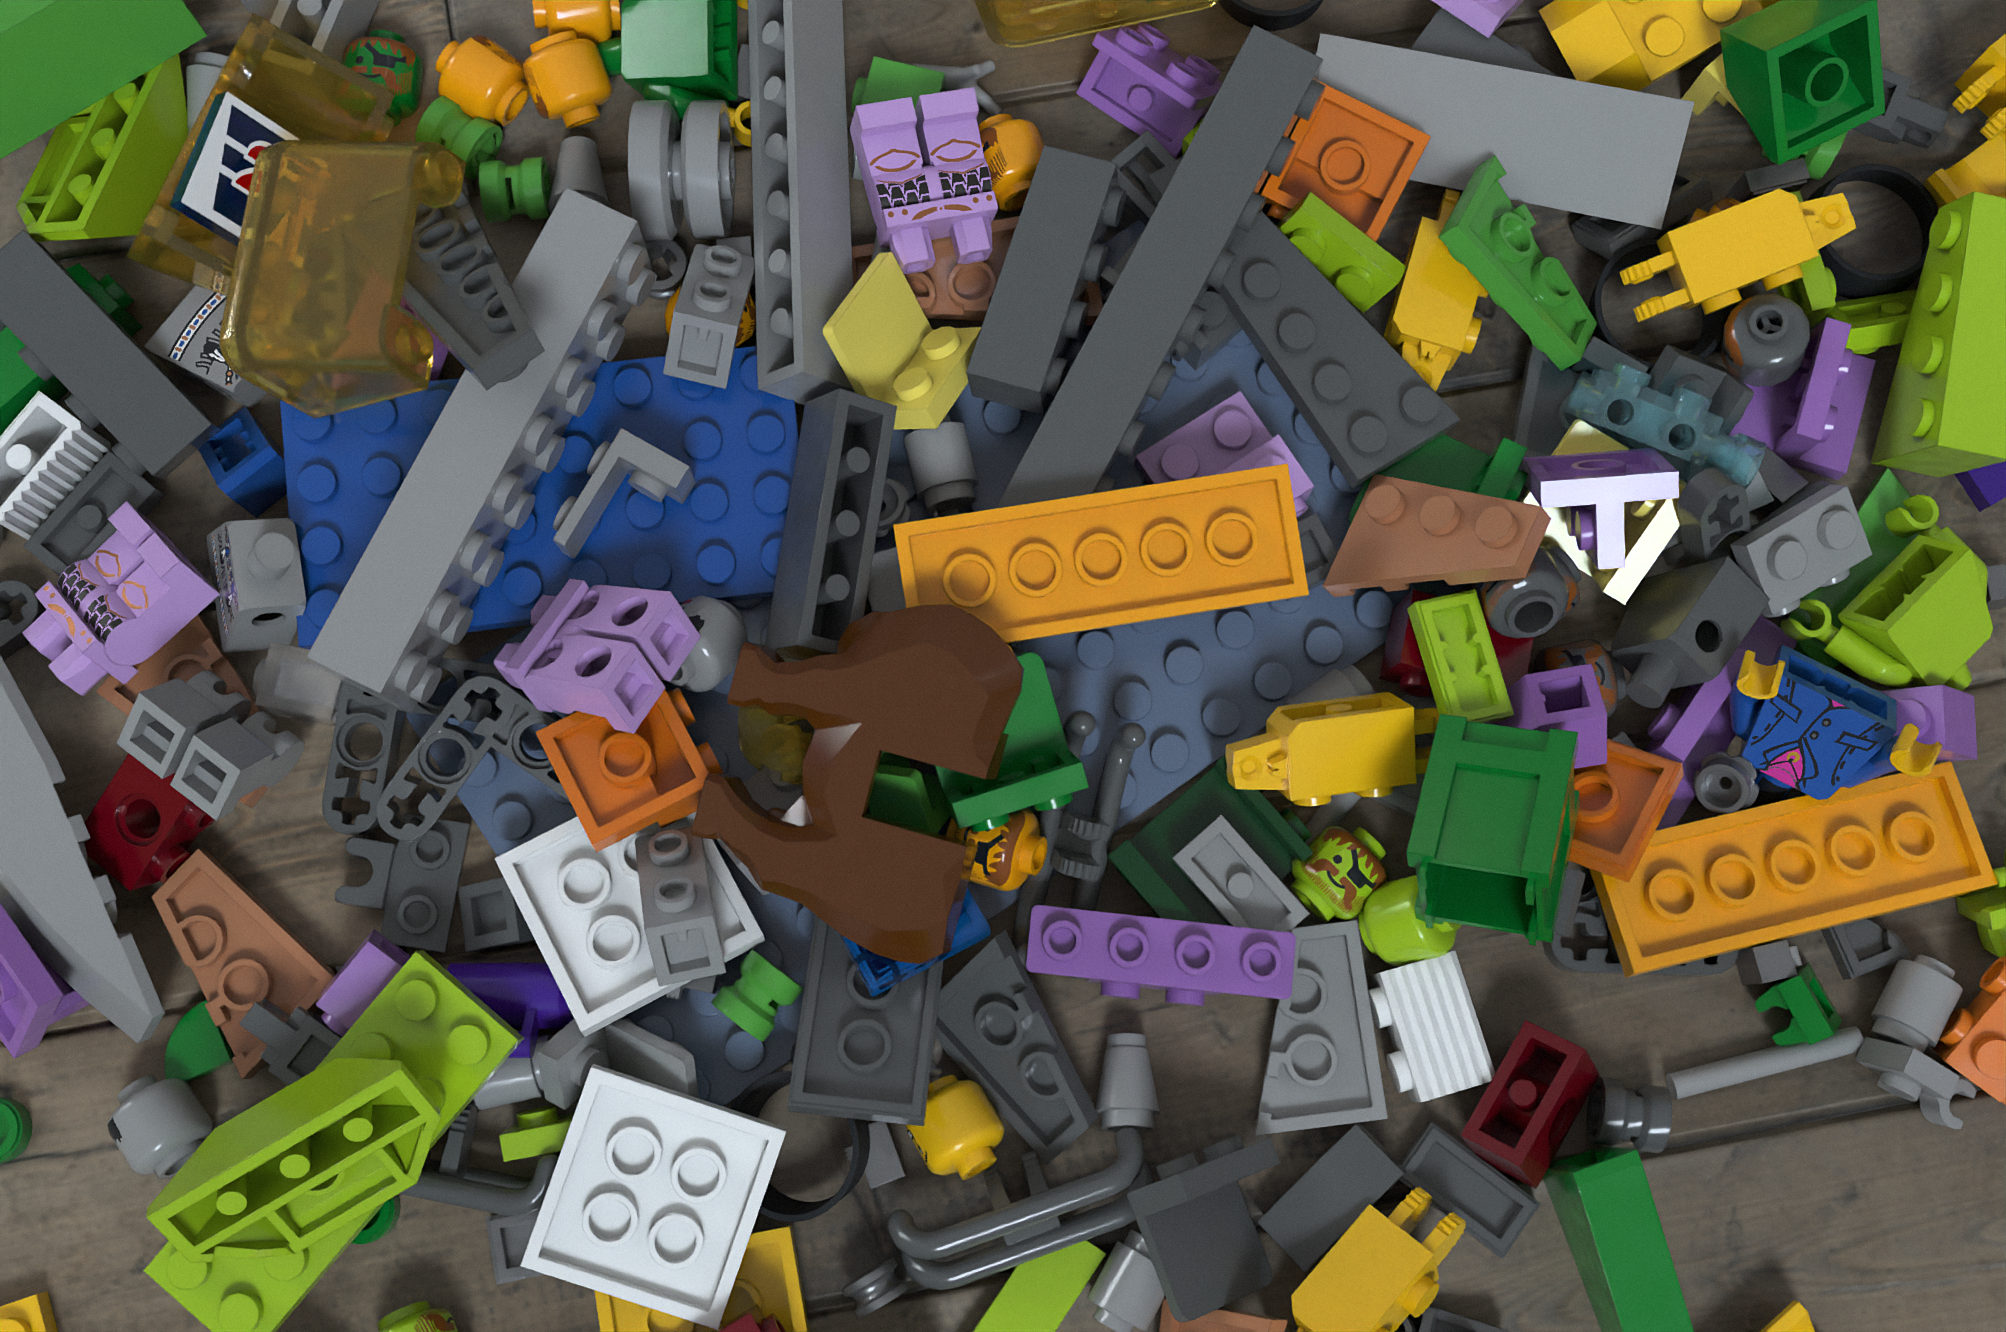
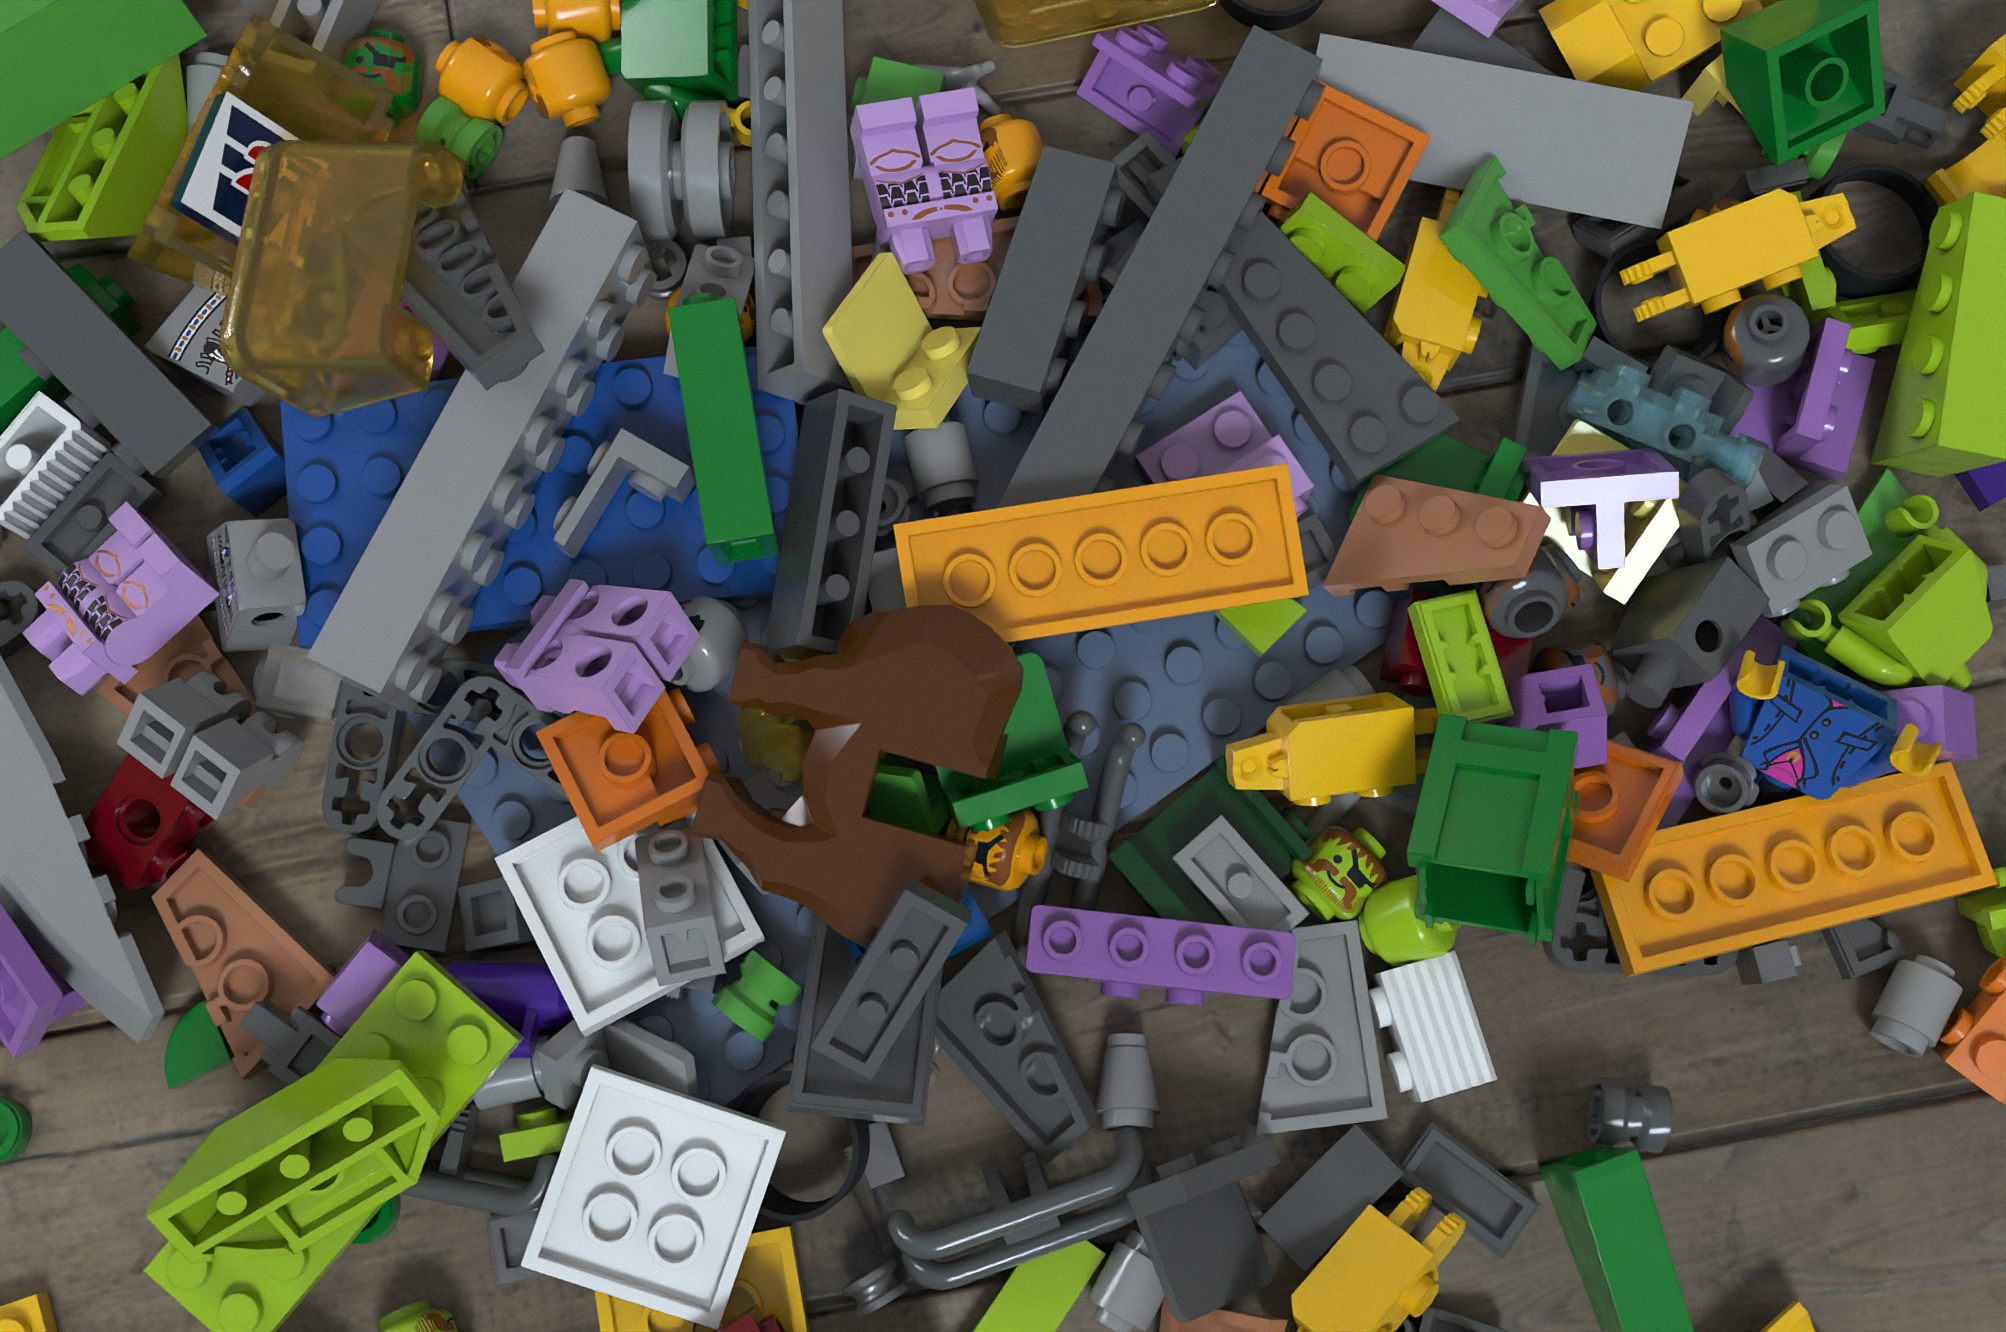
(158, 1125): light grey head -> none
(515, 189): bright green wheel -> none
(723, 429): none -> green slope
(891, 978): none -> dark grey plate
(958, 1129): yellow head -> none
(1262, 623): none -> lime tile
(1530, 1104): dark red brick -> none
(1762, 1063): light grey bar -> none
(1809, 1004): green tile -> none
(1914, 1075): light grey plate -> none

